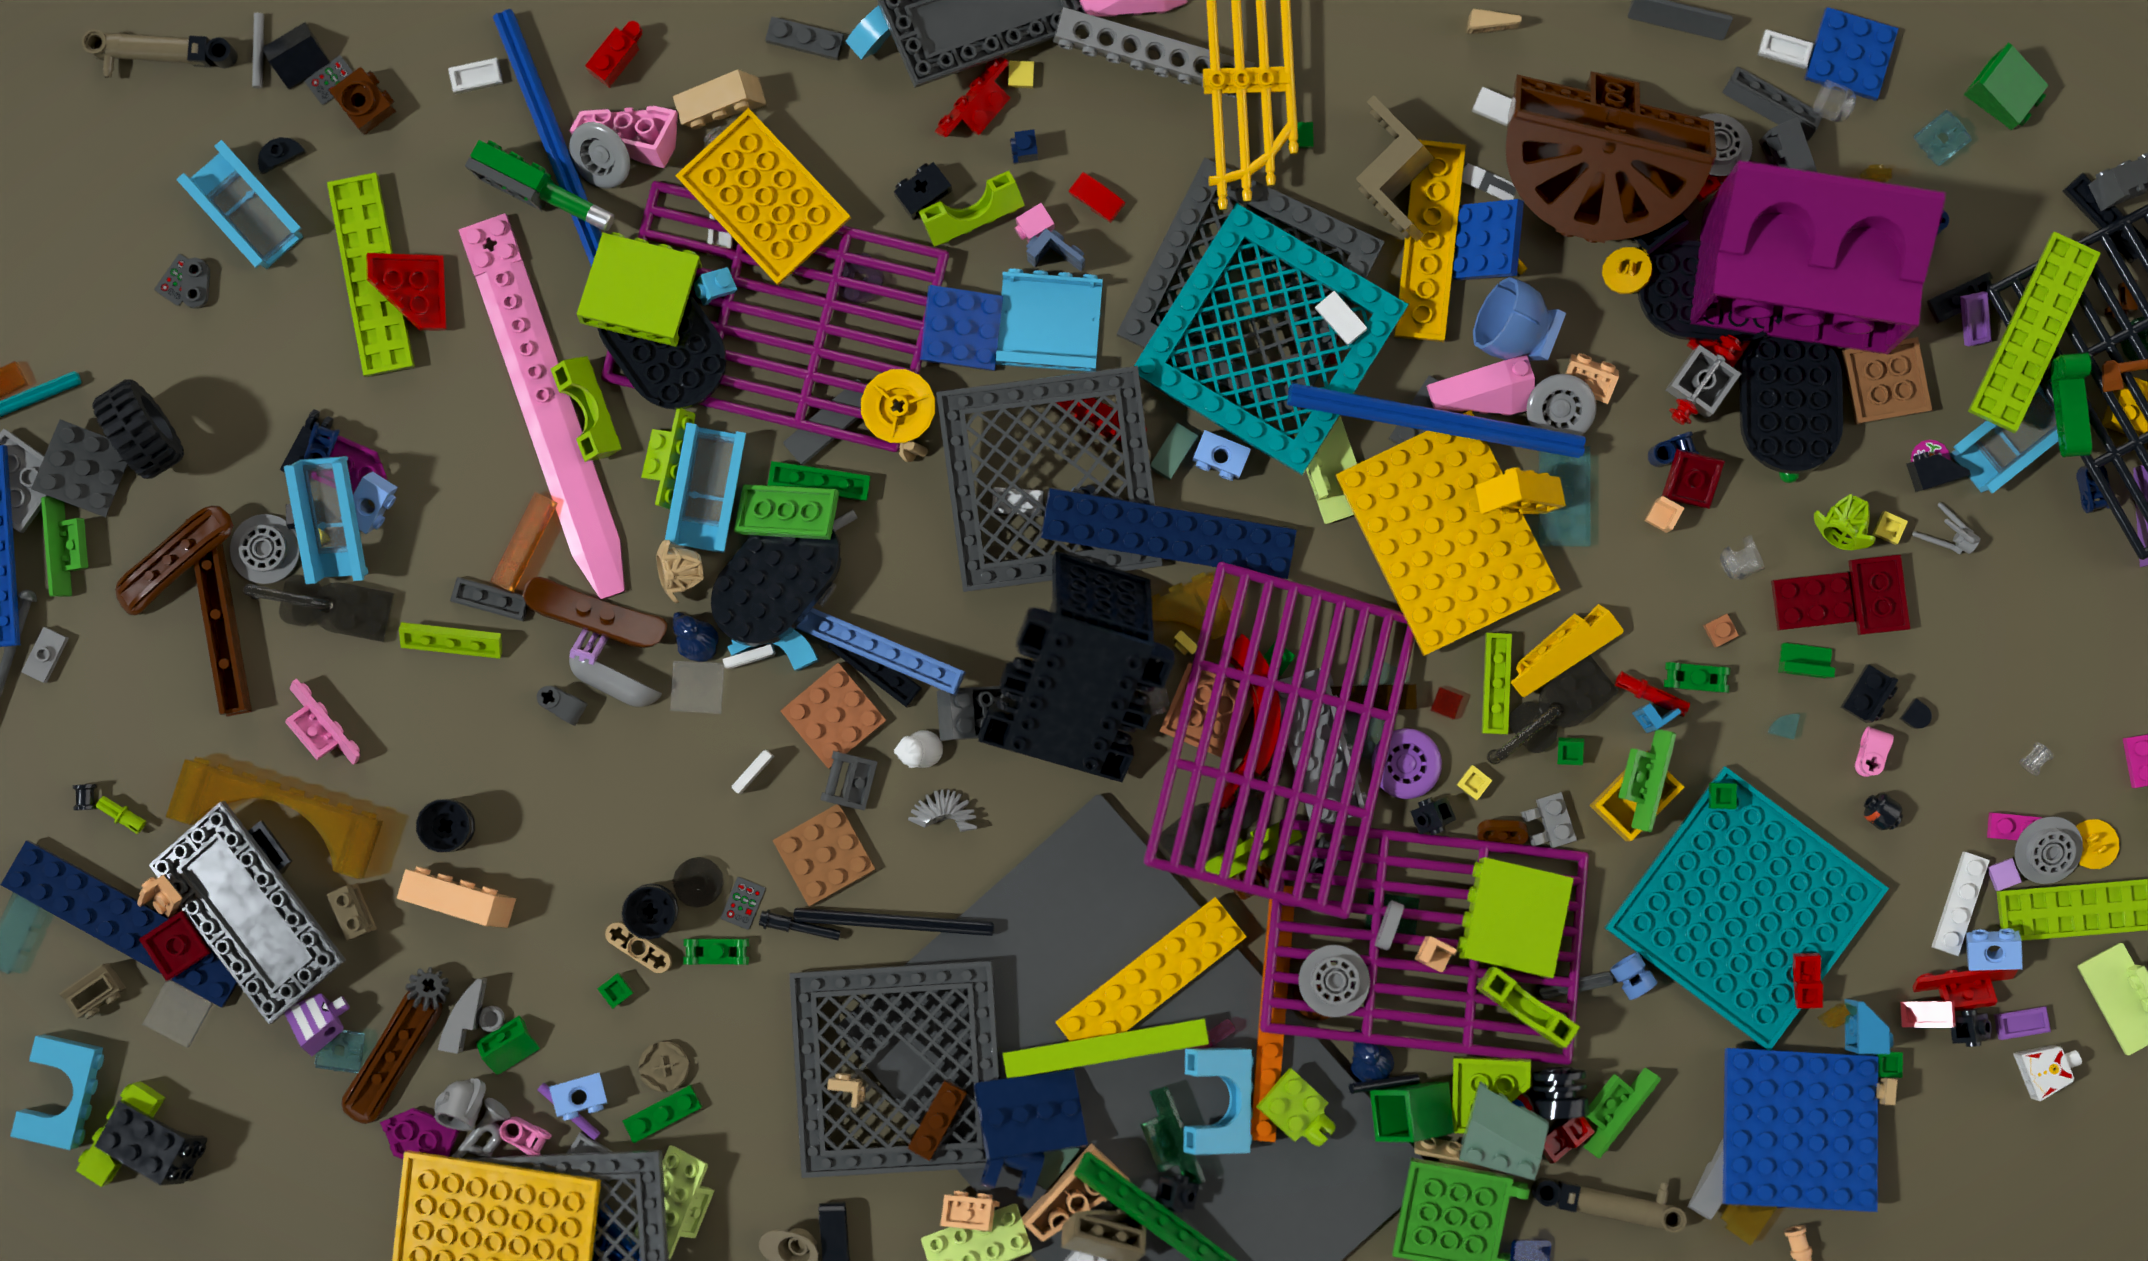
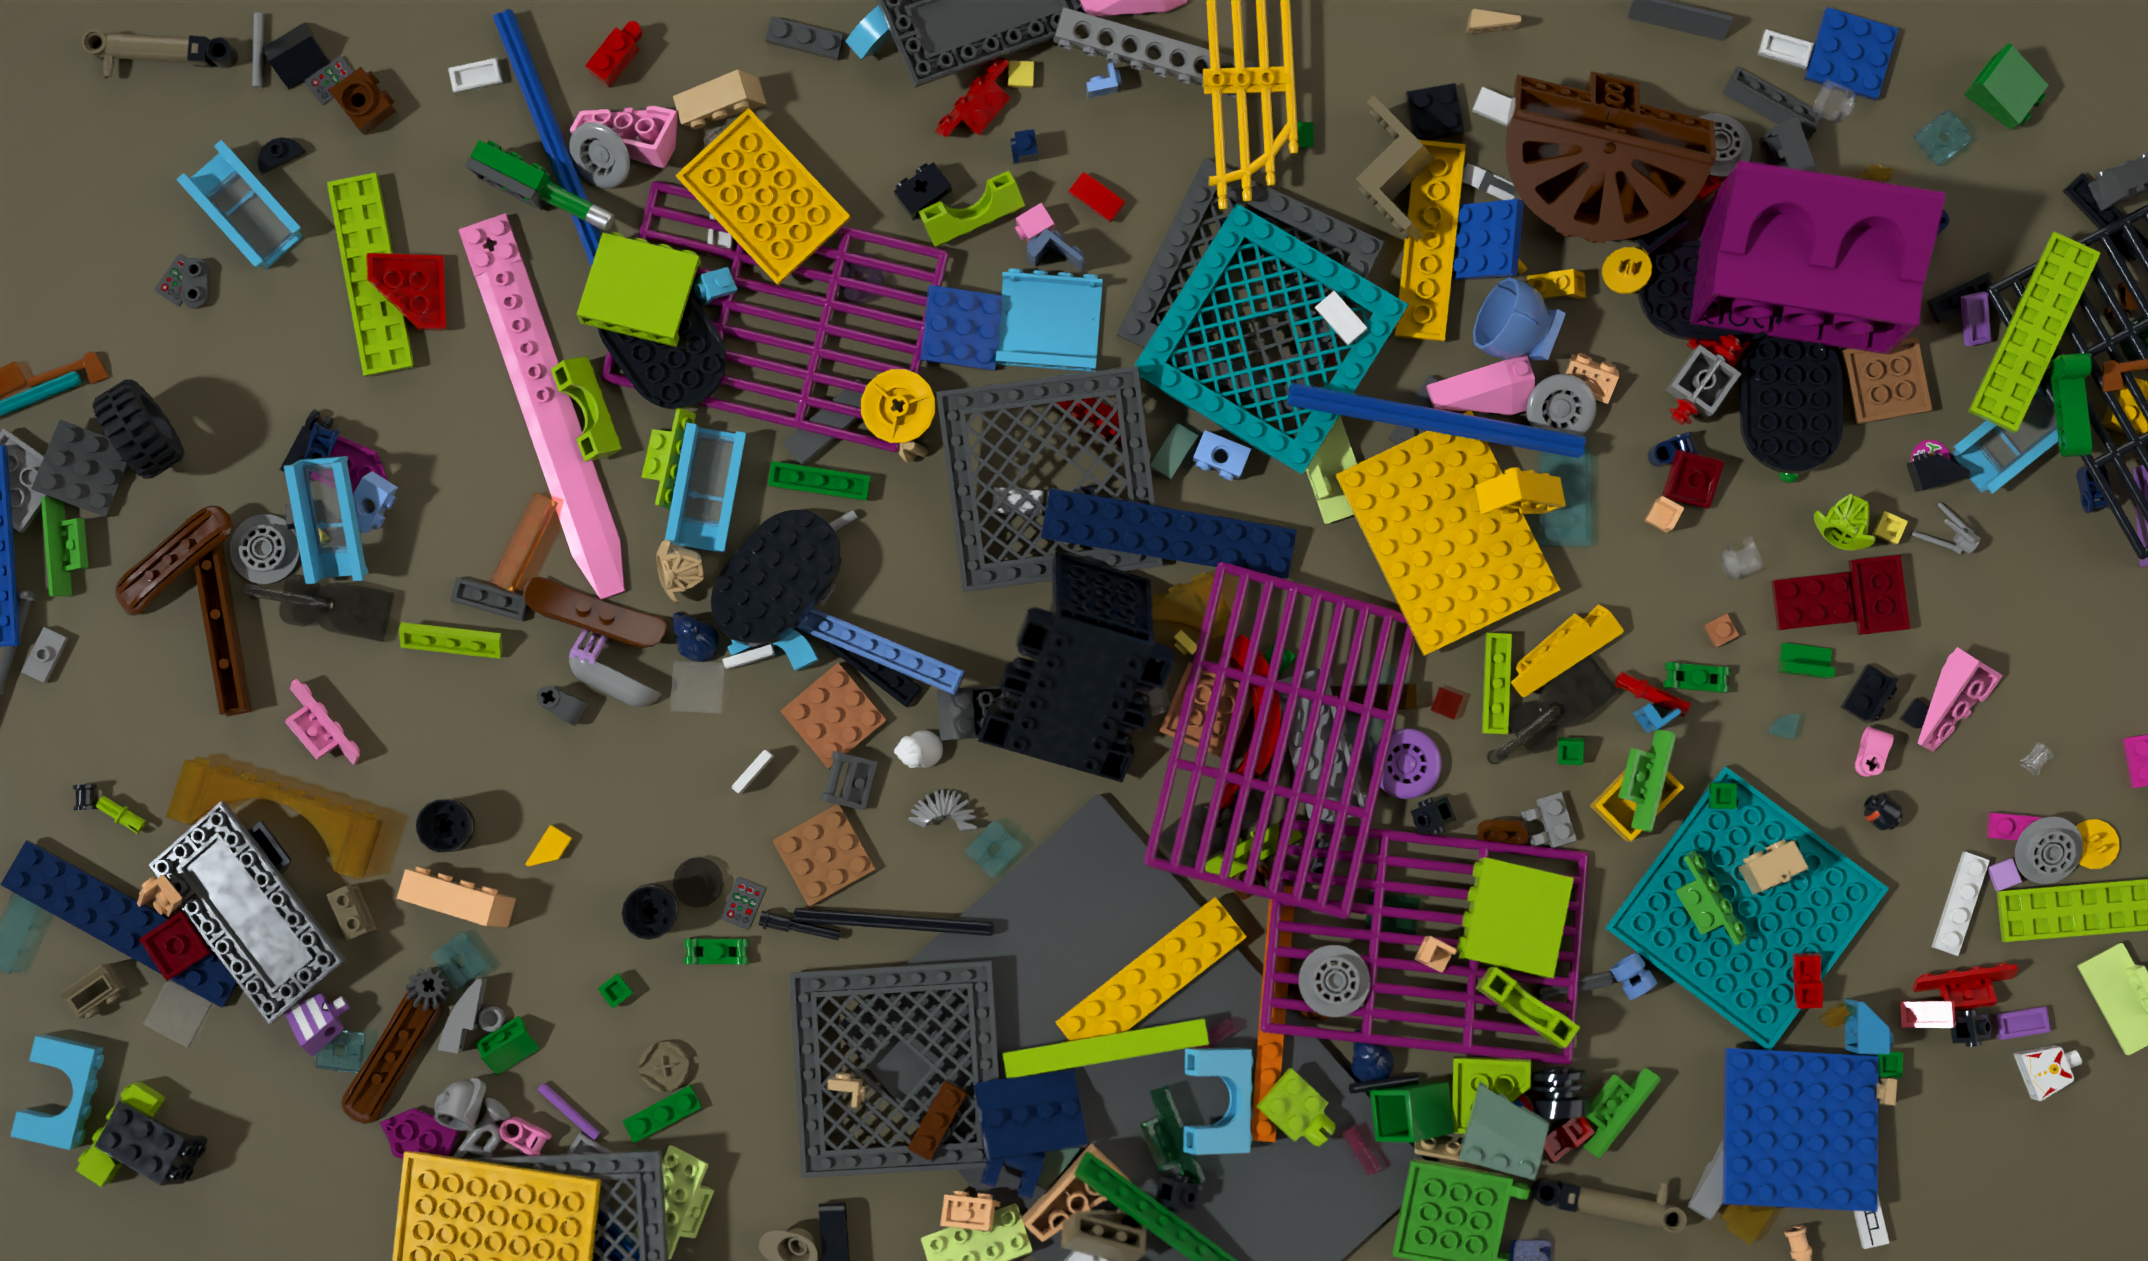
(91, 362): none -> dark orange piece
(473, 960): none -> clear light blue piece
(549, 847): none -> yellow tile
(563, 1094): light blue brick -> none
(650, 964): tan beam -> none
(786, 511): bright green tile -> none
(978, 847): none -> clear light blue piece
(1102, 86): none -> light blue bracket
(1361, 1150): none -> clear pink axle
(1389, 925): light grey beam -> none
(1435, 112): none -> black plate
(1474, 782): light yellow plate -> none
(1559, 283): none -> yellow bracket
(1706, 903): none -> bright green bracket
(1773, 867): none -> tan brick
(1871, 1228): none -> white tile
(1959, 687): none -> bright pink wedge
(2005, 958): light blue brick -> none

